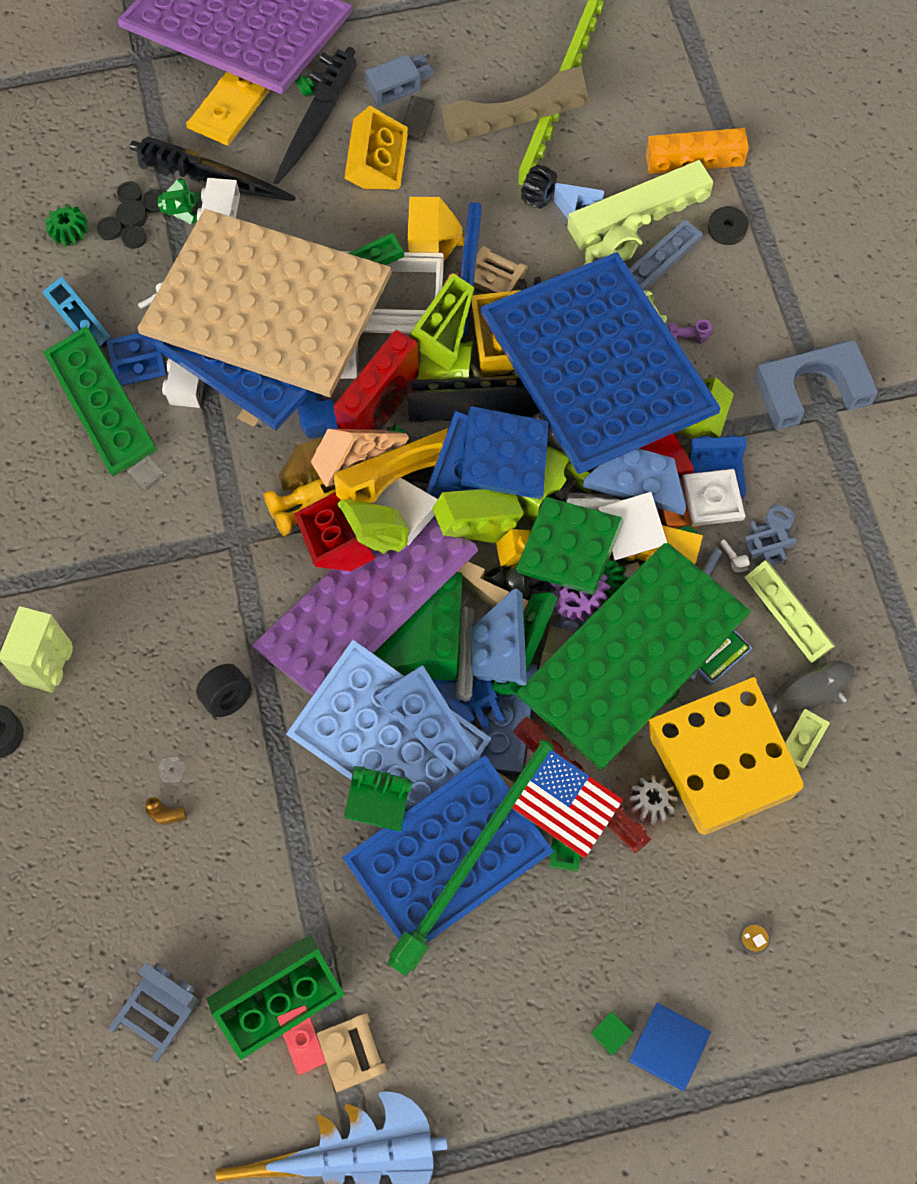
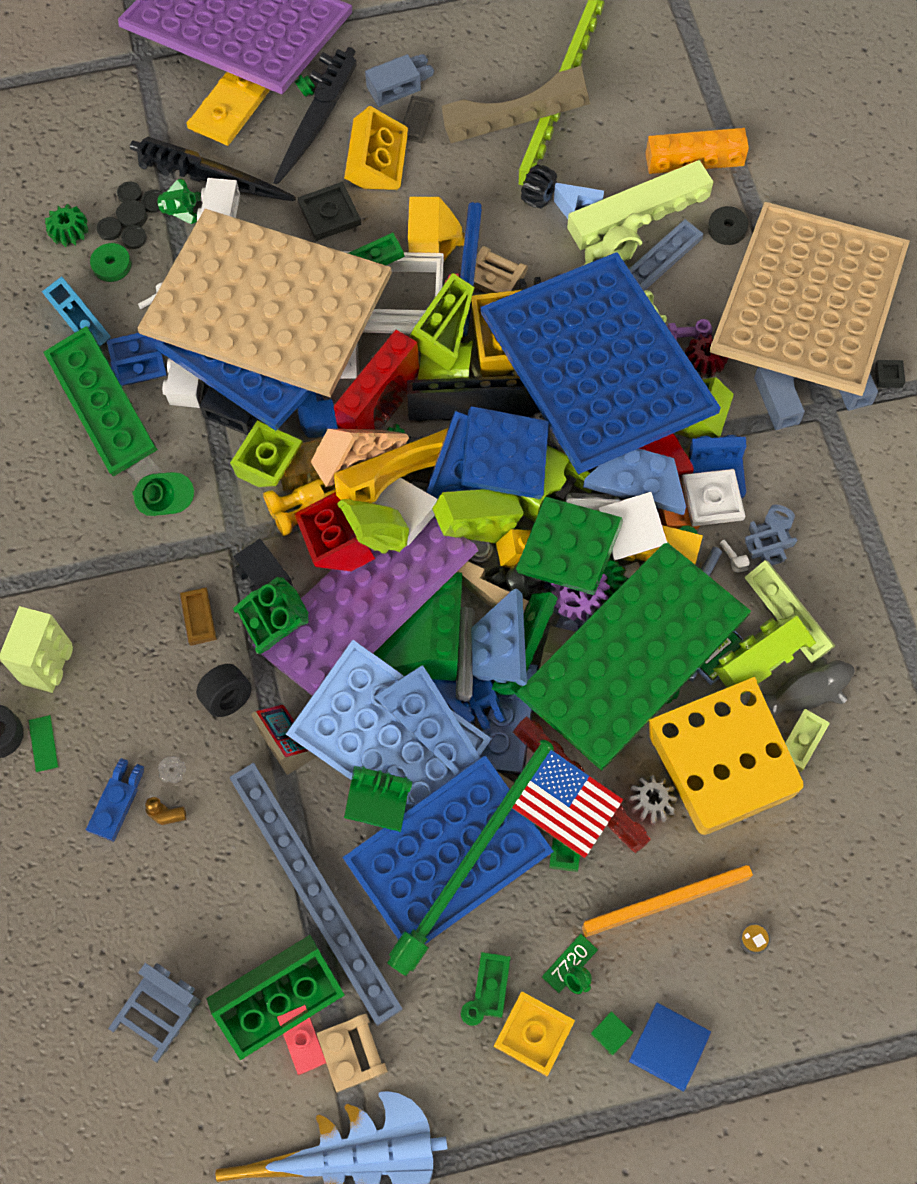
(43, 743): none -> green sticker
(110, 272): none -> green piece
(115, 802): none -> blue hinge
(163, 493): none -> green piece
(198, 616): none -> pearl gold tile
(226, 412): none -> black hinge
(258, 566): none -> black hinge
(265, 455): none -> lime slope
(272, 613): none -> green slope
(273, 725): none -> slope
(316, 895): none -> sand blue plate
(329, 211): none -> pearl dark grey plate
(484, 551): none -> light grey plate
(489, 989): none -> green hinge
(534, 1033): none -> yellow plate
(576, 954): none -> green sticker
(578, 979): none -> green plate
(666, 900): none -> light orange tile
(701, 358): none -> dark red gear
(764, 651): none -> lime wedge
(811, 298): none -> tan plate
(890, 374): none -> pearl dark grey plate

